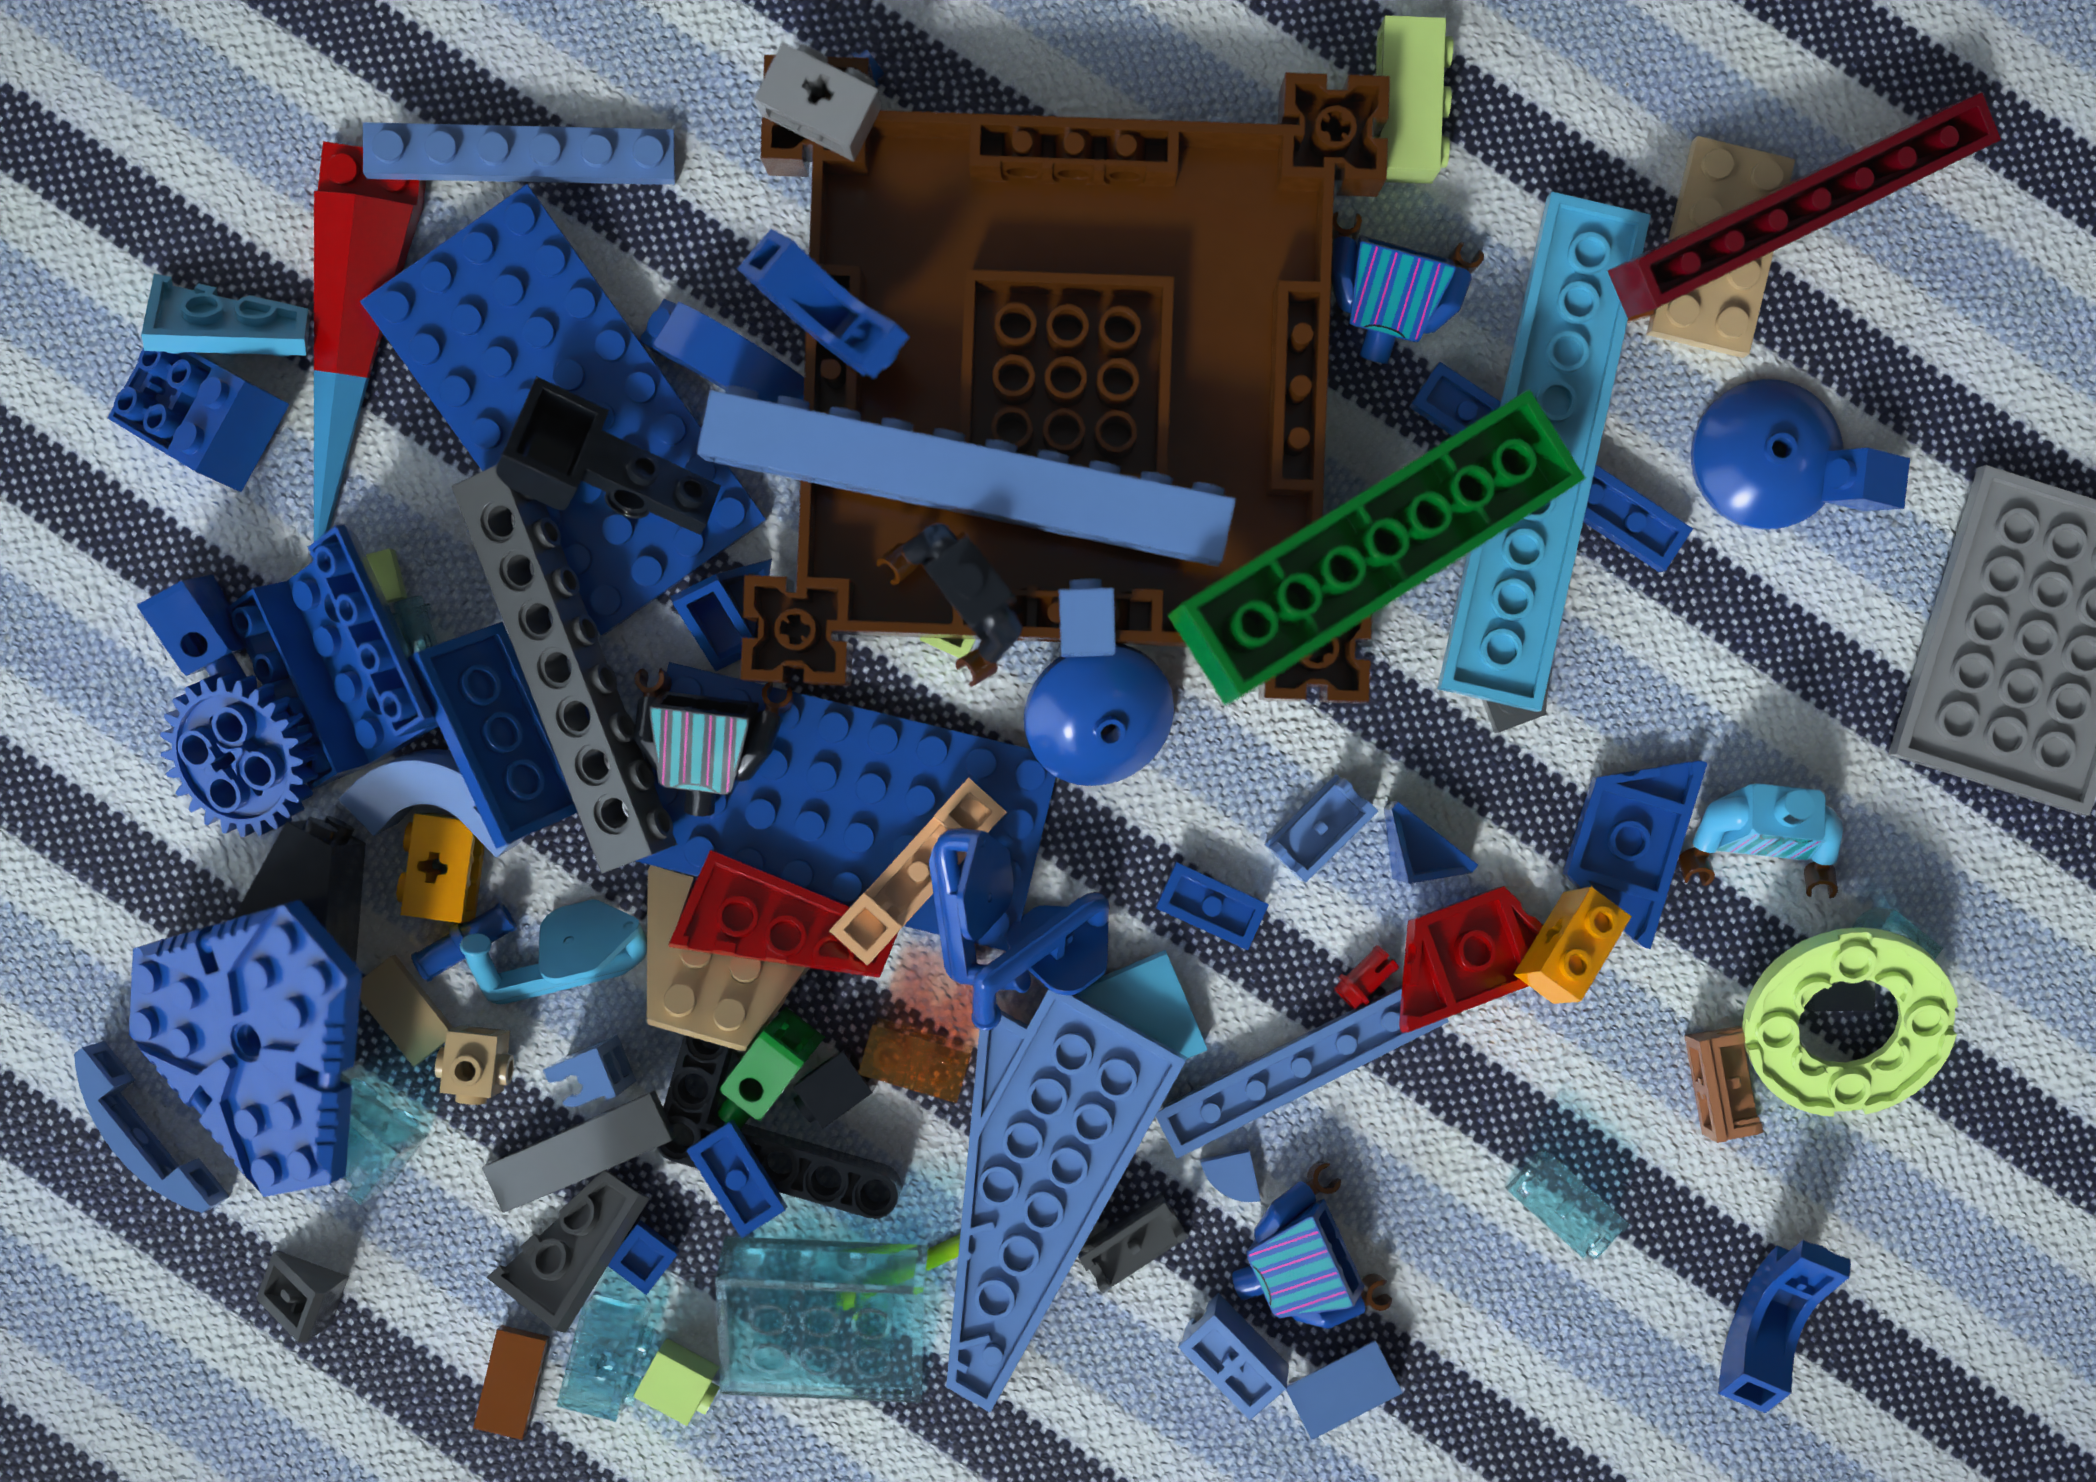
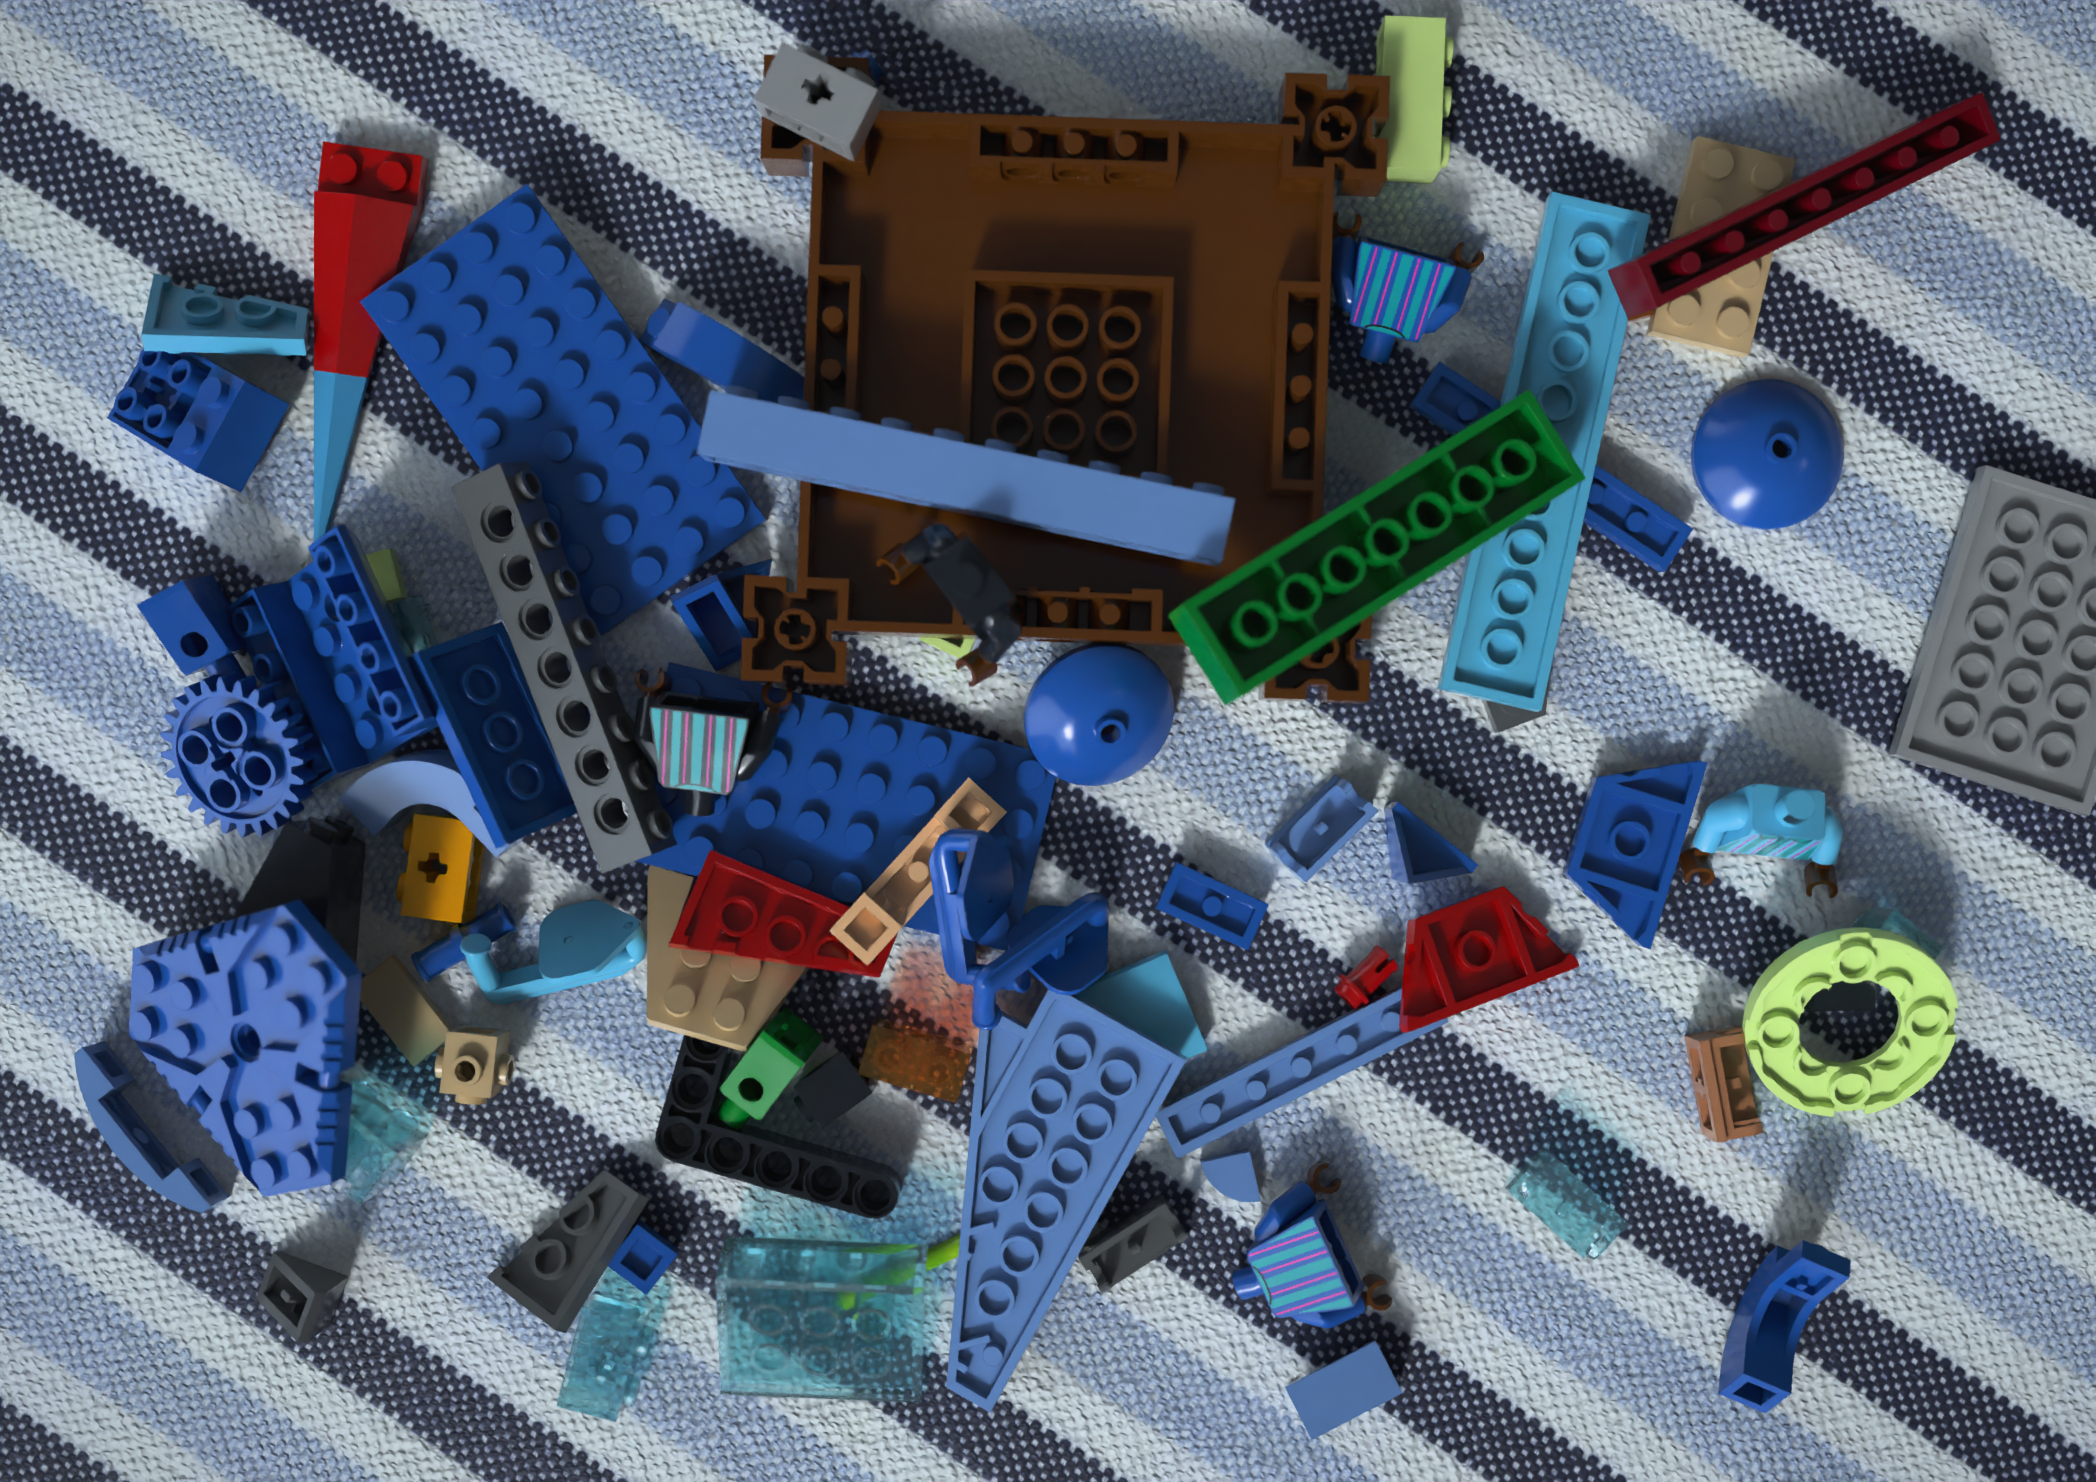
(511, 1382): dark orange tile -> none
(518, 153): medium blue plate -> none
(563, 443): black plate -> none
(579, 1152): dark grey slope -> none
(600, 1069): medium blue hinge -> none
(678, 1383): yellowish green brick -> none
(737, 1178): blue plate -> none
(821, 305): blue arch -> none
(1087, 619): medium blue brick -> none
(1235, 1357): medium blue hinge -> none
(1572, 945): light orange brick -> none
(1865, 479): blue brick -> none

